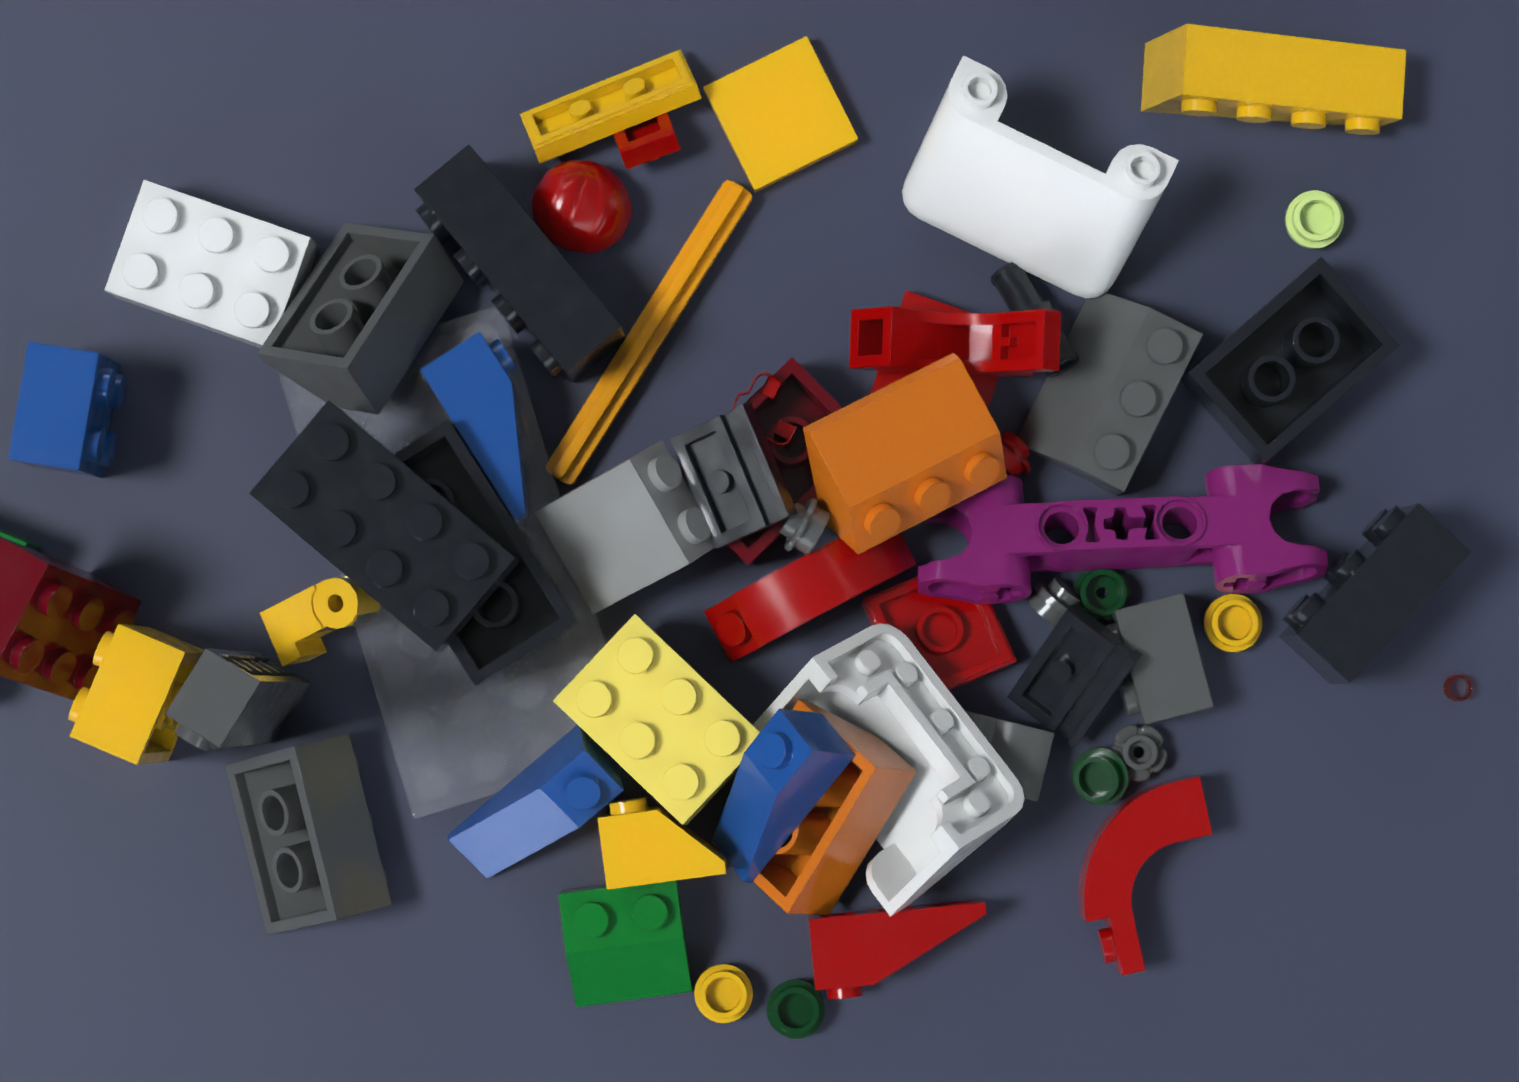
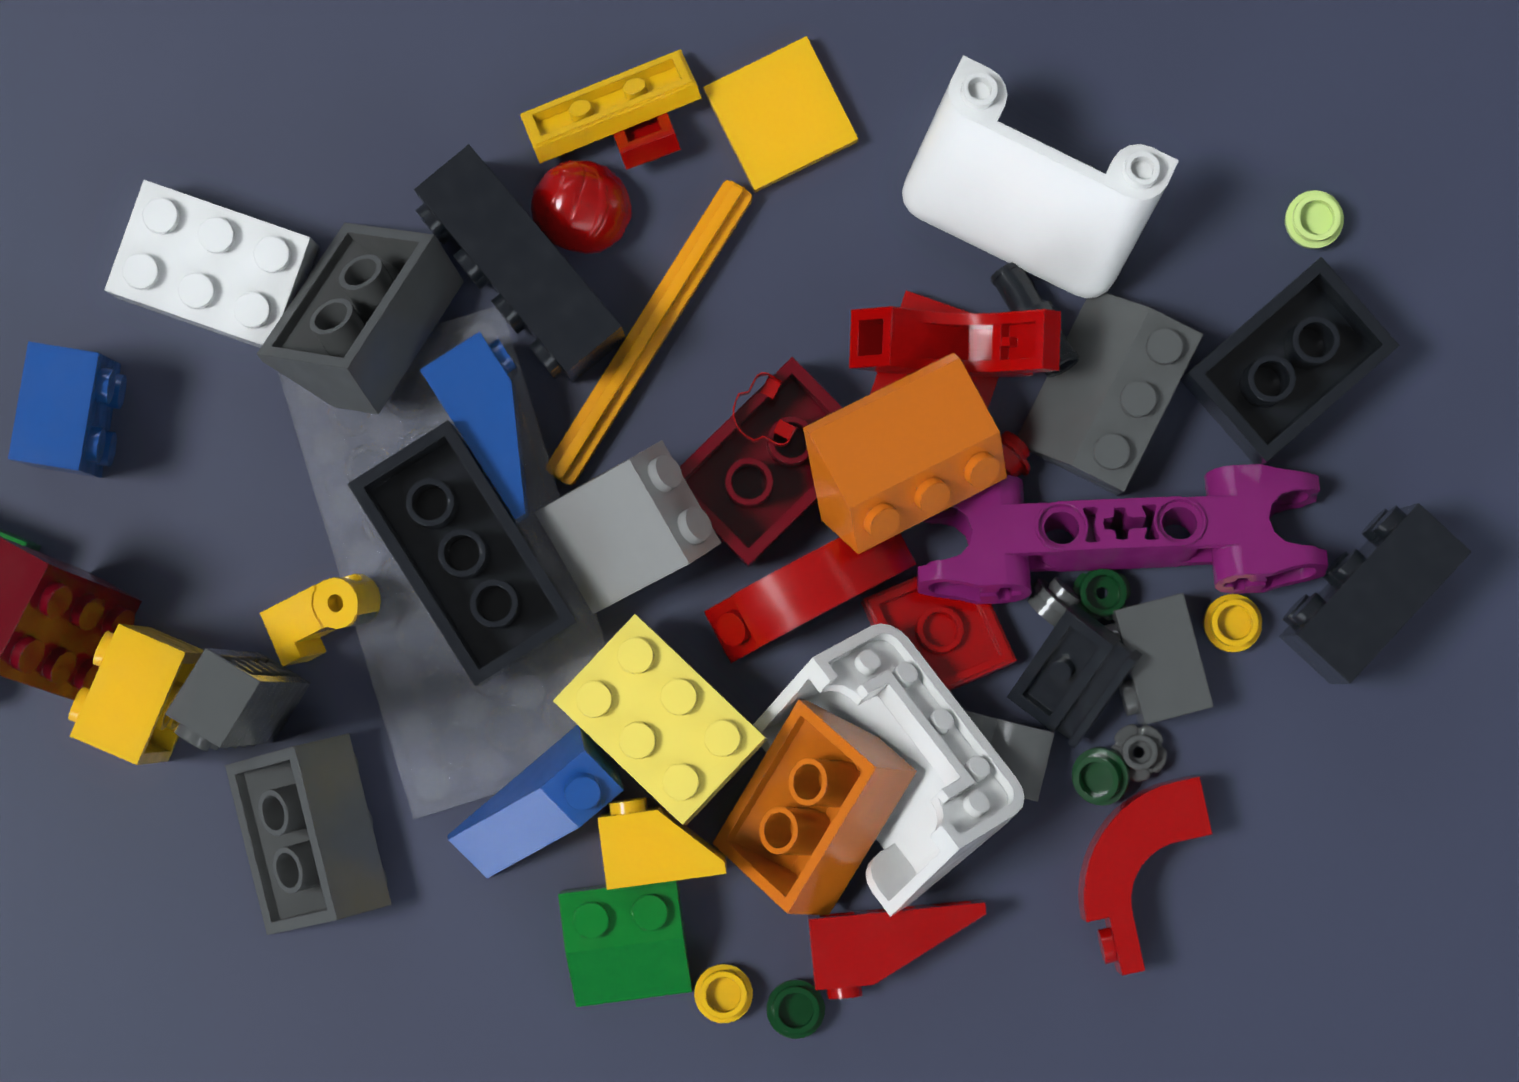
(384, 527): black brick -> none
(733, 475): black plate -> none
(778, 786): blue slope -> none
(805, 527): dark grey plate -> none
(1273, 79): yellow wedge -> none
(1469, 687): clear red piece -> none

